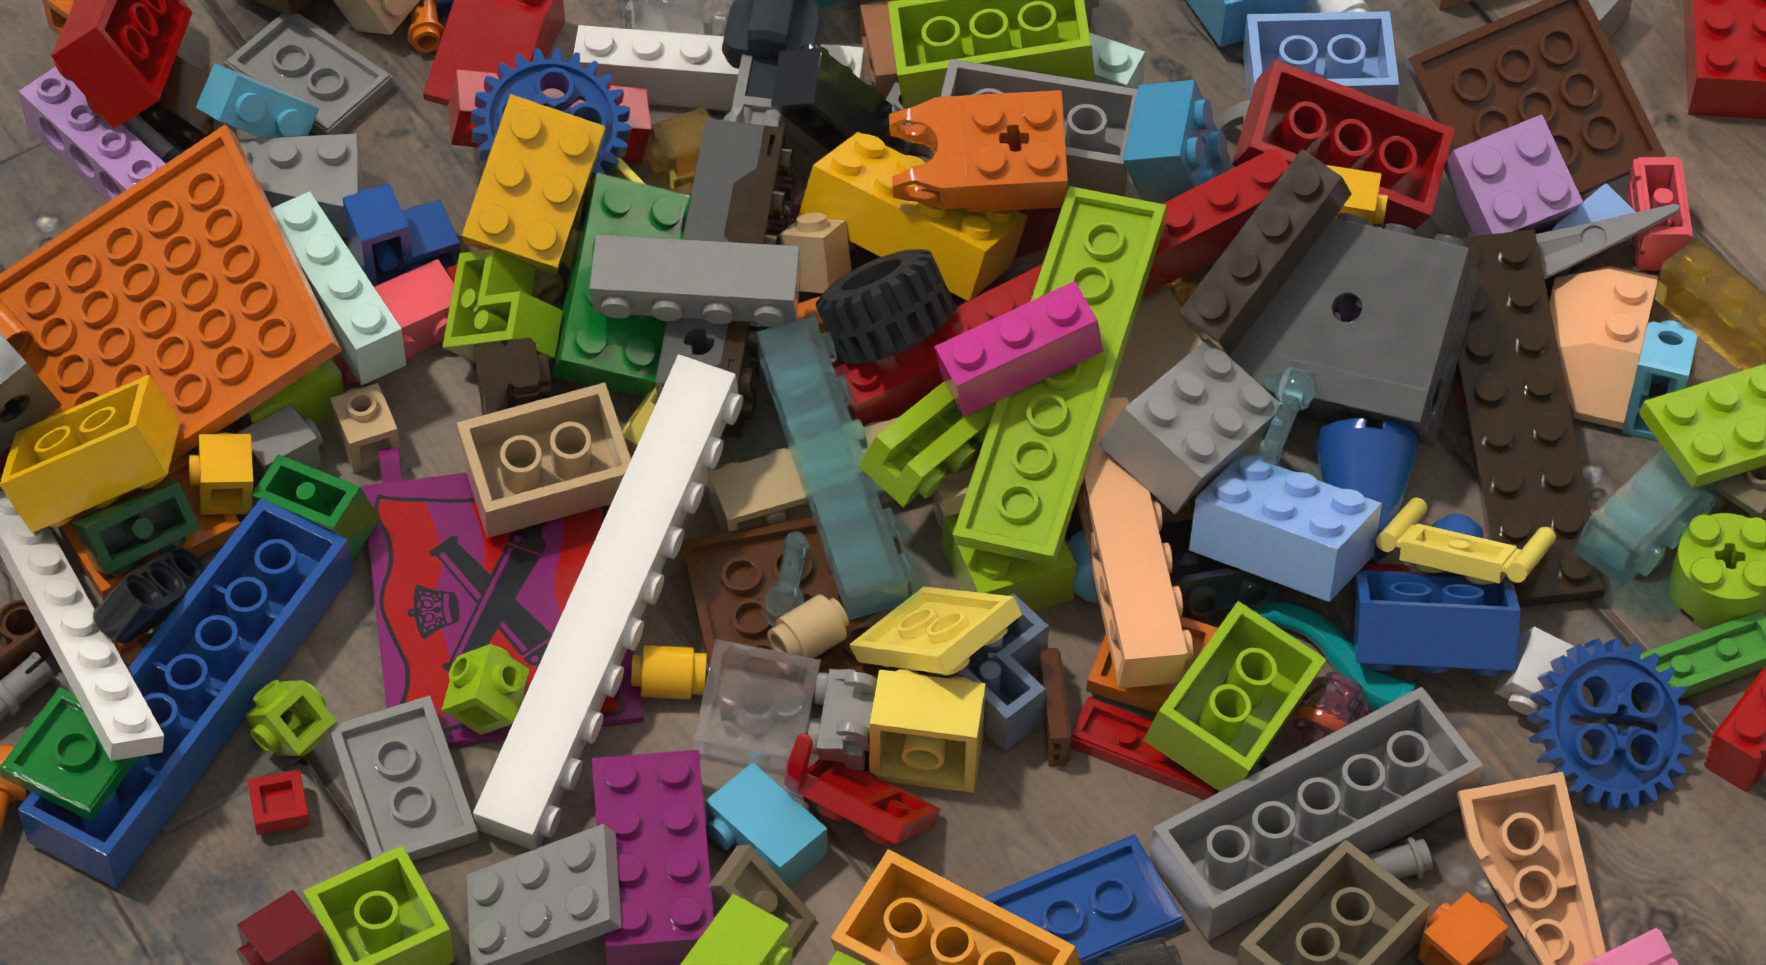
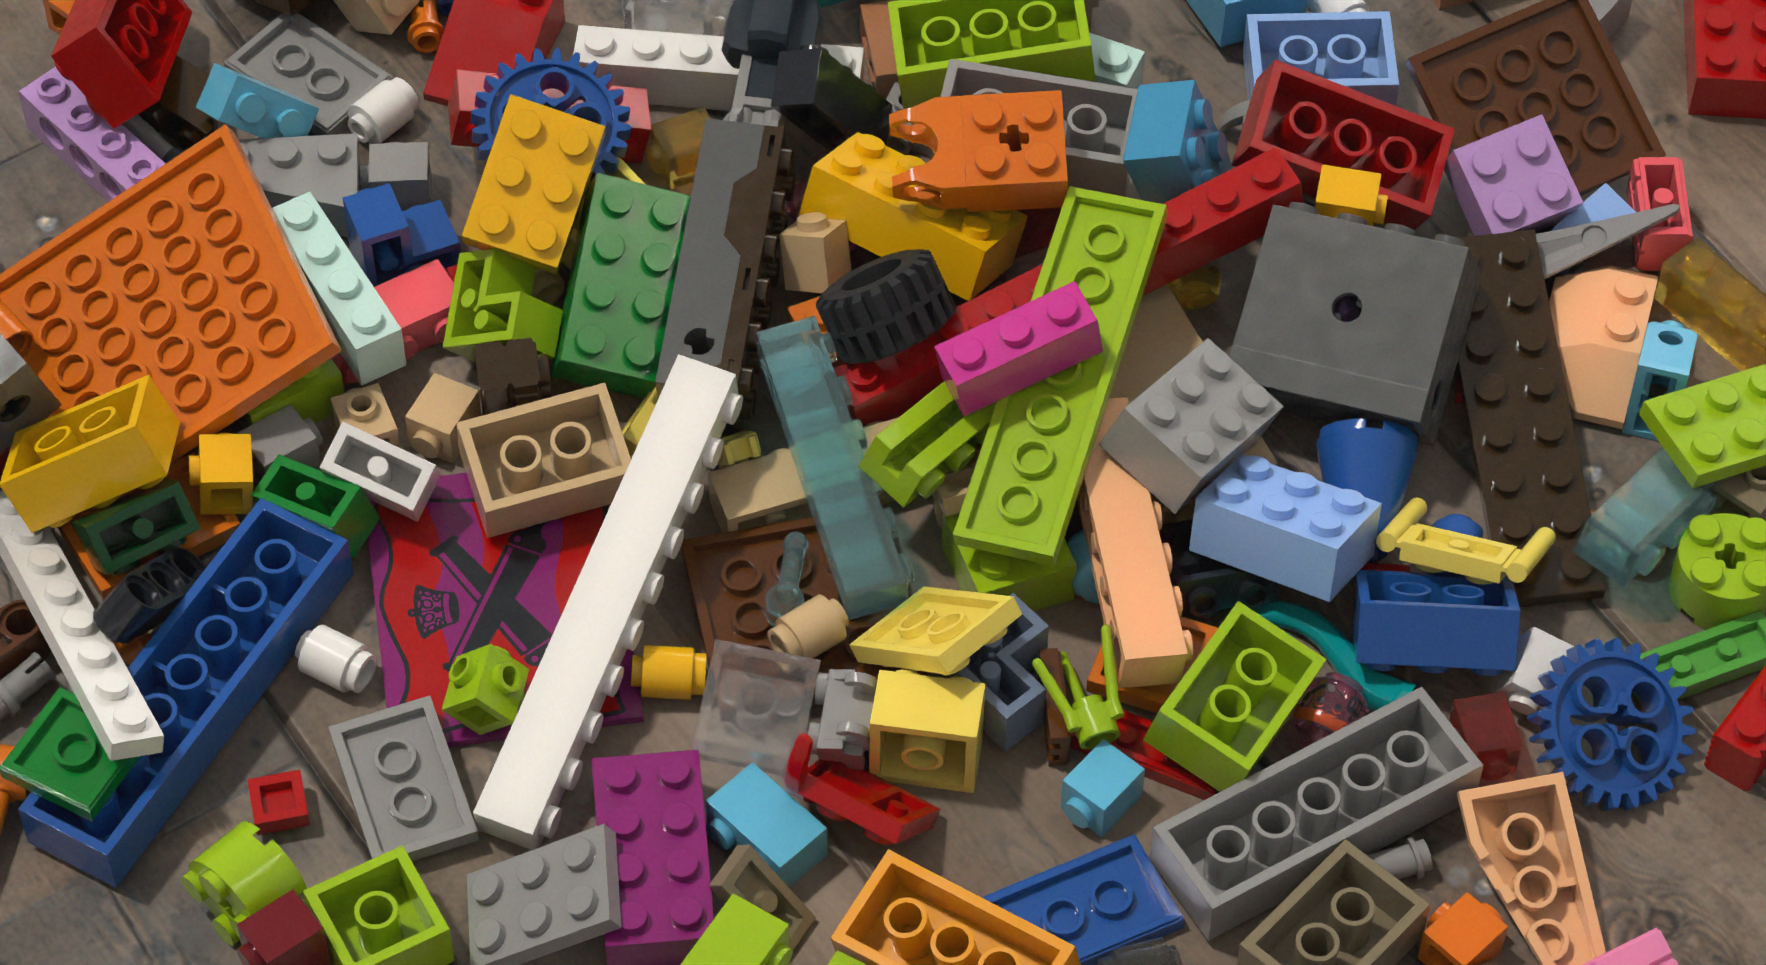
(240, 878): none -> lime brick
(304, 713): lime brick -> none
(335, 659): none -> white brick
(381, 470): none -> white brick
(382, 111): none -> white brick
(404, 167): none -> light grey brick
(435, 415): none -> tan brick
(695, 280): light grey brick -> none
(739, 448): none -> light yellow plate
(1089, 715): none -> lime plant
(1101, 788): none -> medium azure brick
(1265, 252): dark brown brick -> none
(1293, 391): clear light blue piece -> none
(1489, 731): none -> clear red brick

